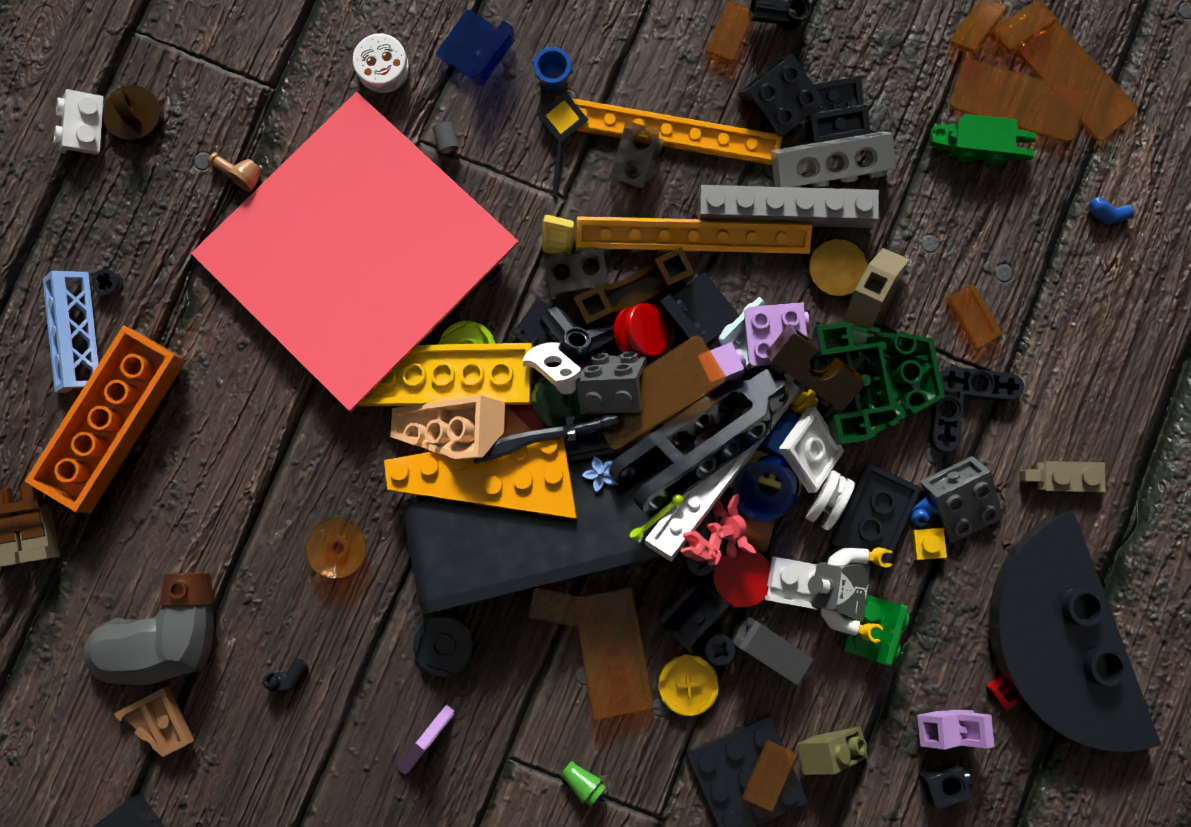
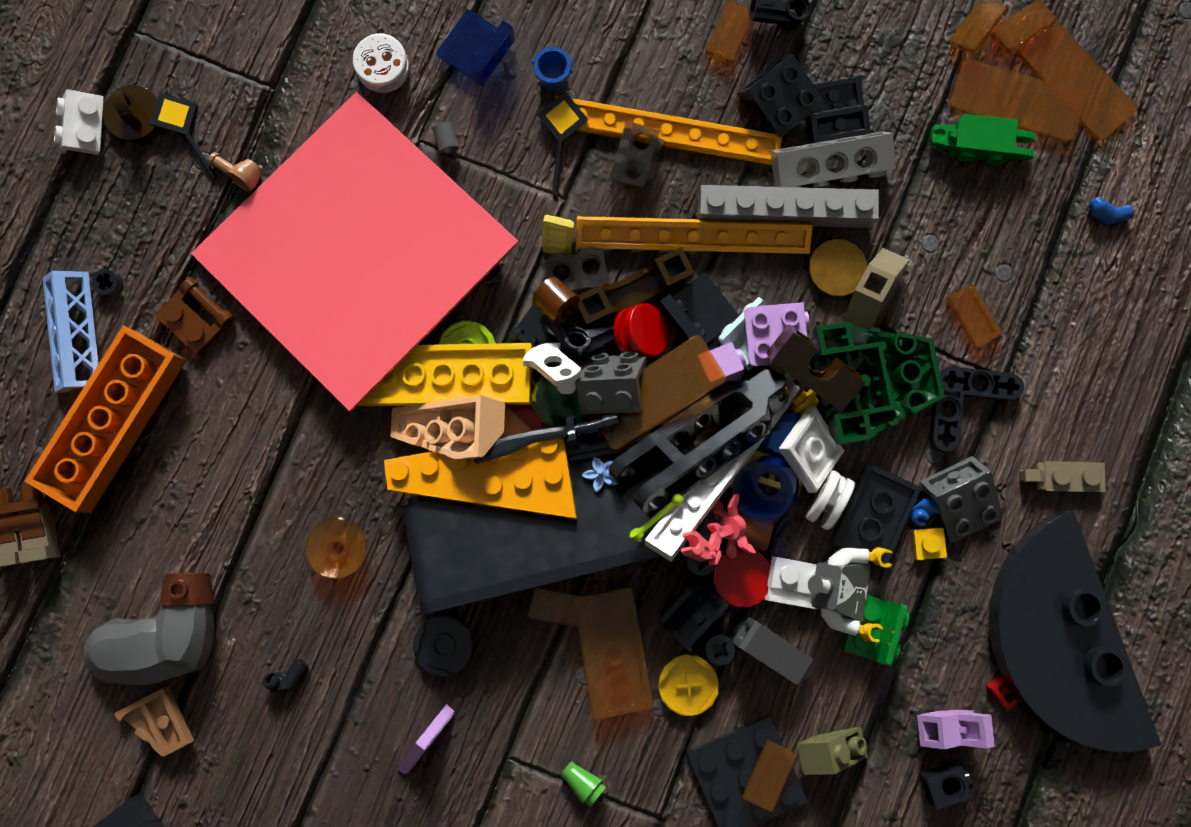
(176, 116): none -> piece
(190, 325): none -> reddish brown plate
(555, 300): none -> reddish brown piece

